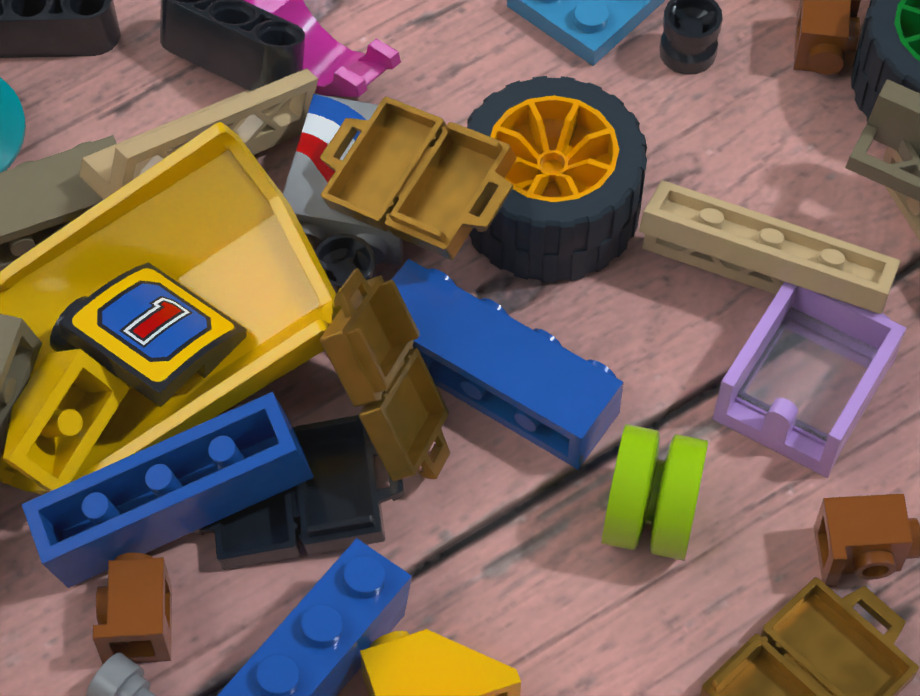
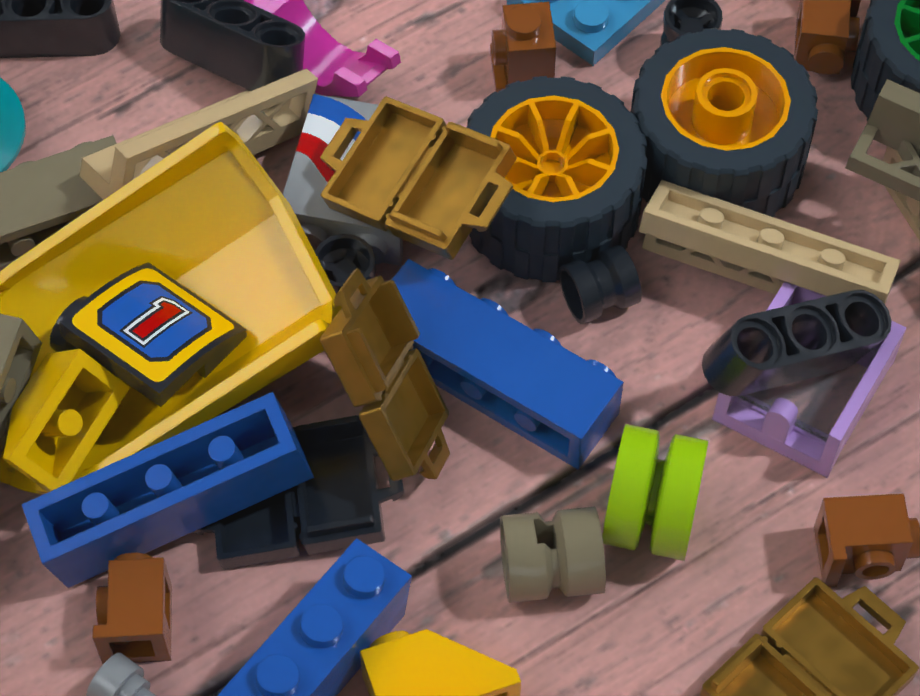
(523, 45): none -> dark orange brick
(552, 554): none -> dark tan wheel
(600, 284): none -> black wheel
(726, 118): none -> black wheel
(796, 342): none -> black beam

